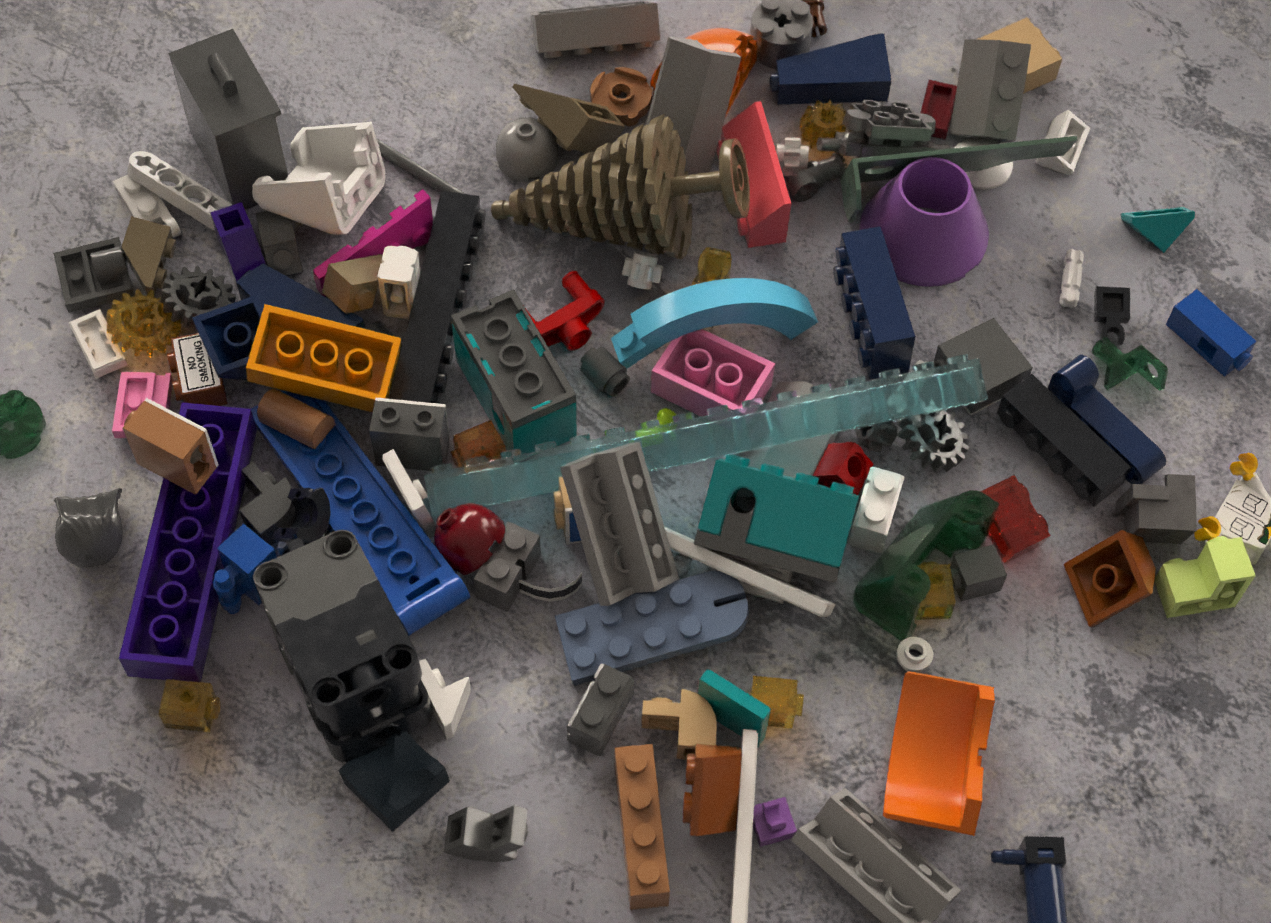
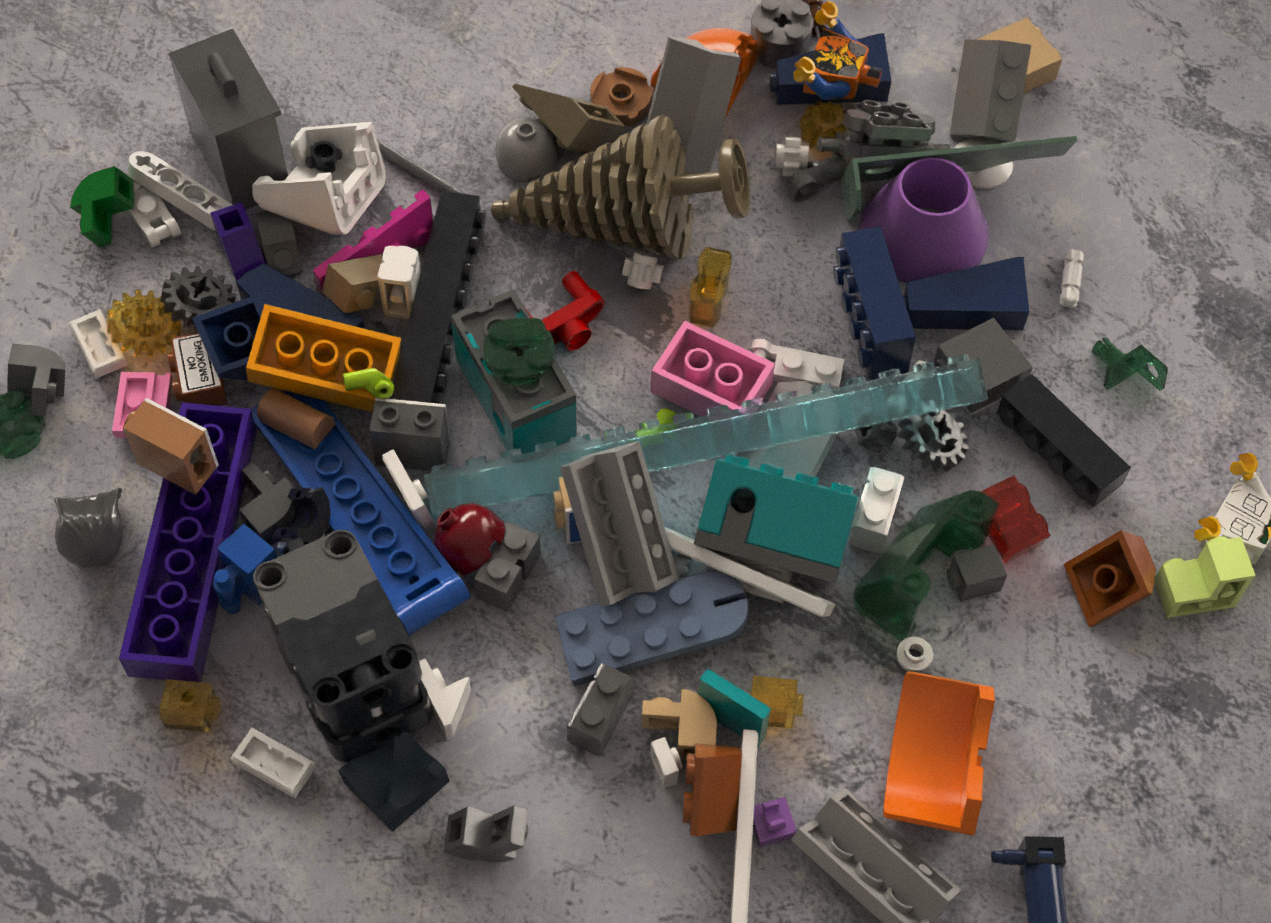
(38, 373): none -> dark grey brick
(93, 274): dark grey plate -> none
(99, 198): none -> green brick
(146, 250): dark tan slope -> none
(273, 762): none -> white plate
(320, 150): none -> black plate
(371, 380): none -> lime arm
(477, 442): clear orange brick -> none
(519, 332): none -> clear green plate
(551, 594): sticker -> none
(596, 27): light grey slope -> none
(604, 371): dark grey brick -> none
(641, 827): medium nougat brick -> none
(666, 762): none -> white plate
(712, 305): medium azure arch -> none
(769, 196): coral slope -> none
(799, 364): none -> white plate
(837, 61): none -> torso
(843, 464): red brick -> none
(939, 104): dark red tile -> none
(940, 598): clear yellow brick -> none
(970, 297): none -> dark blue slope
(1065, 125): white slope -> none
(1075, 388): dark blue beam -> none
(1112, 308): black plate -> none
(1160, 225): teal slope -> none
(1161, 511): flat silver plate -> none
(1211, 333): blue brick -> none

